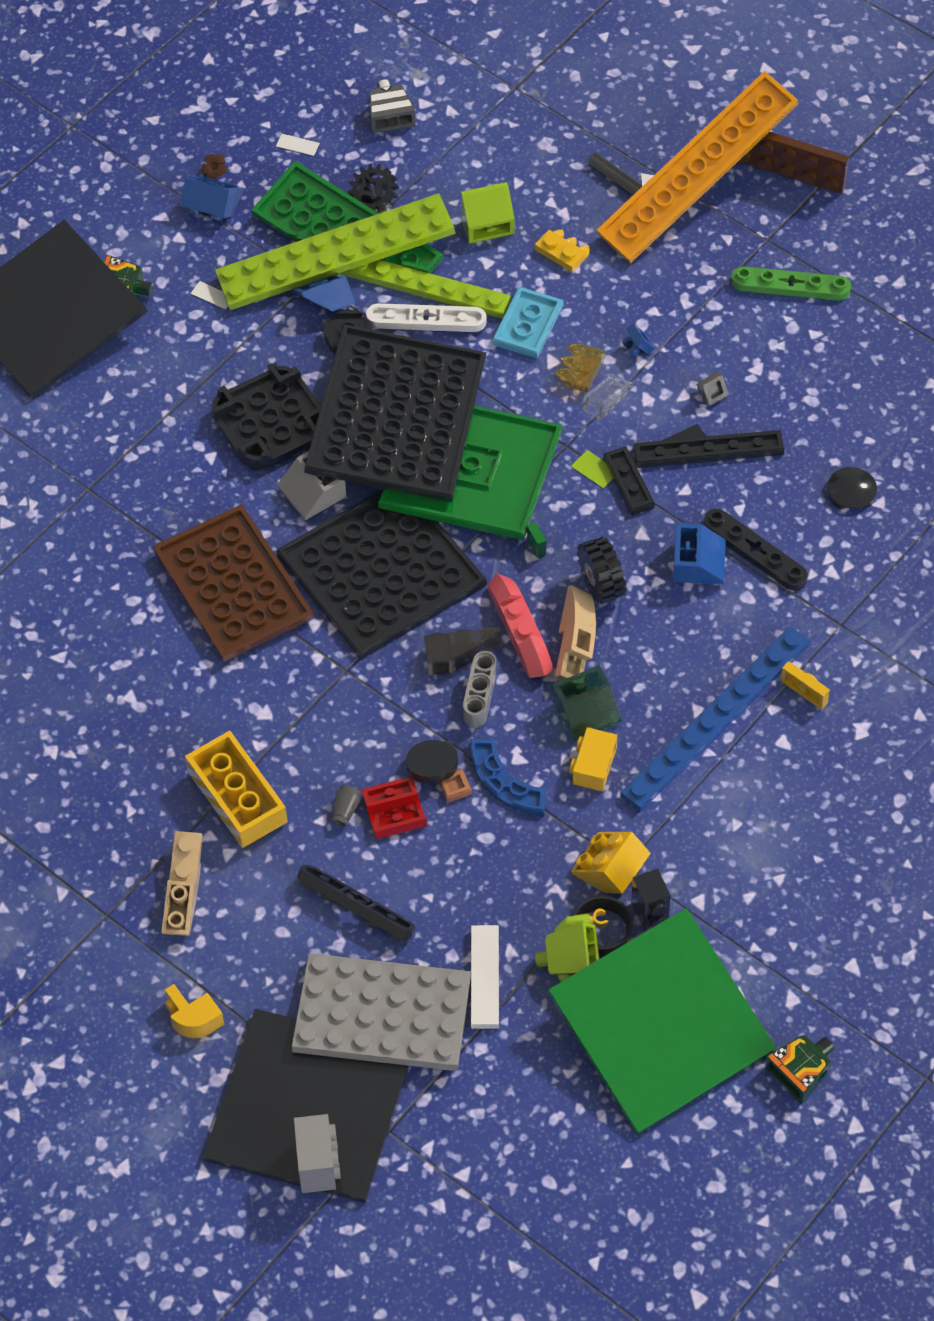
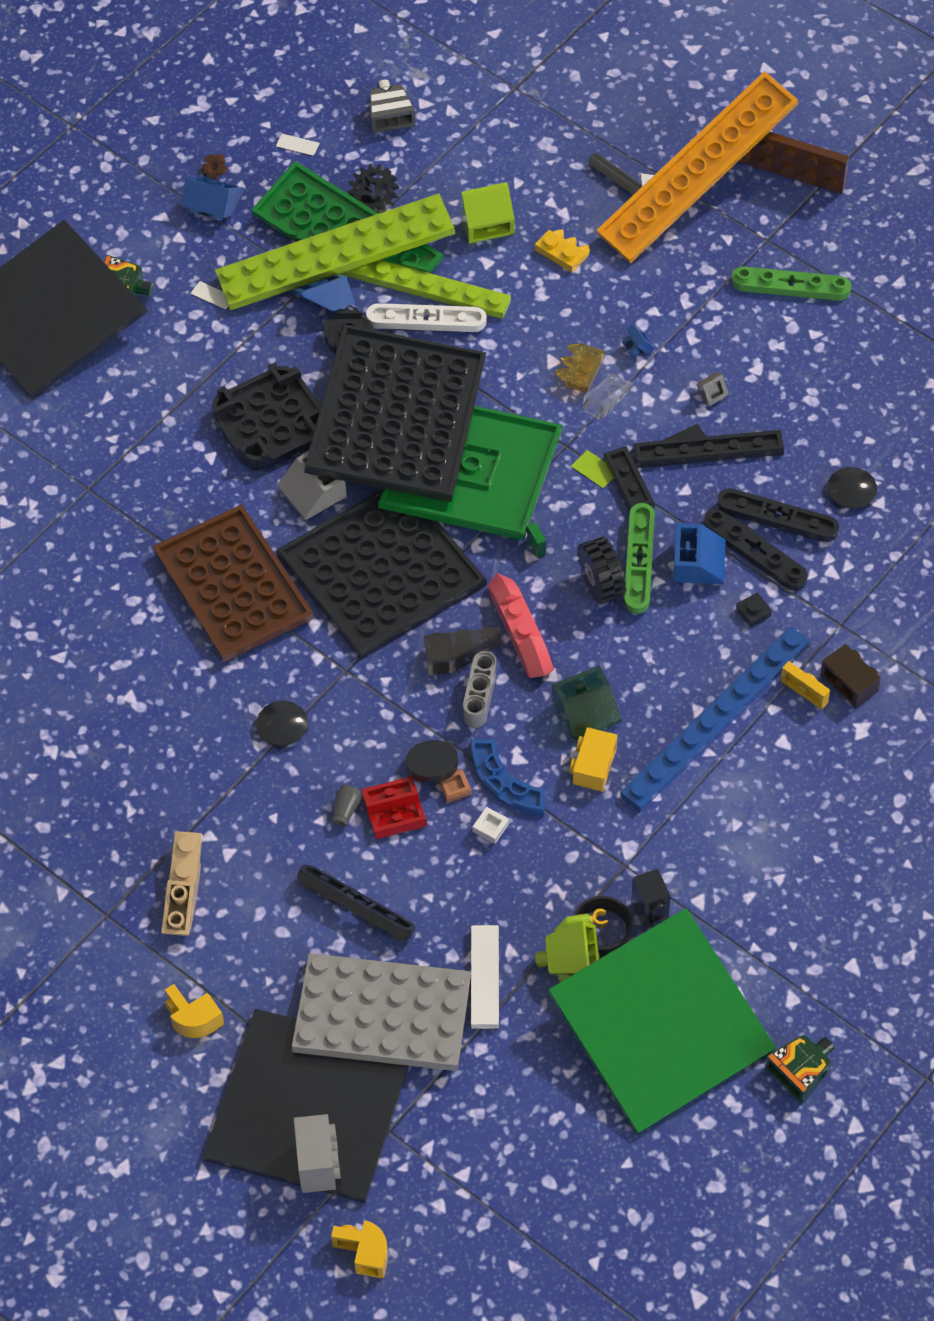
(236, 789): yellow brick -> none
(282, 723): none -> black dish
(369, 1244): none -> yellow brick
(490, 825): none -> white plate
(528, 322): medium azure tile -> none
(578, 632): tan slope -> none
(611, 861): yellow slope -> none
(639, 578): none -> bright green piece
(753, 609): none -> black plate
(762, 511): none -> black piece
(850, 675): none -> dark brown brick

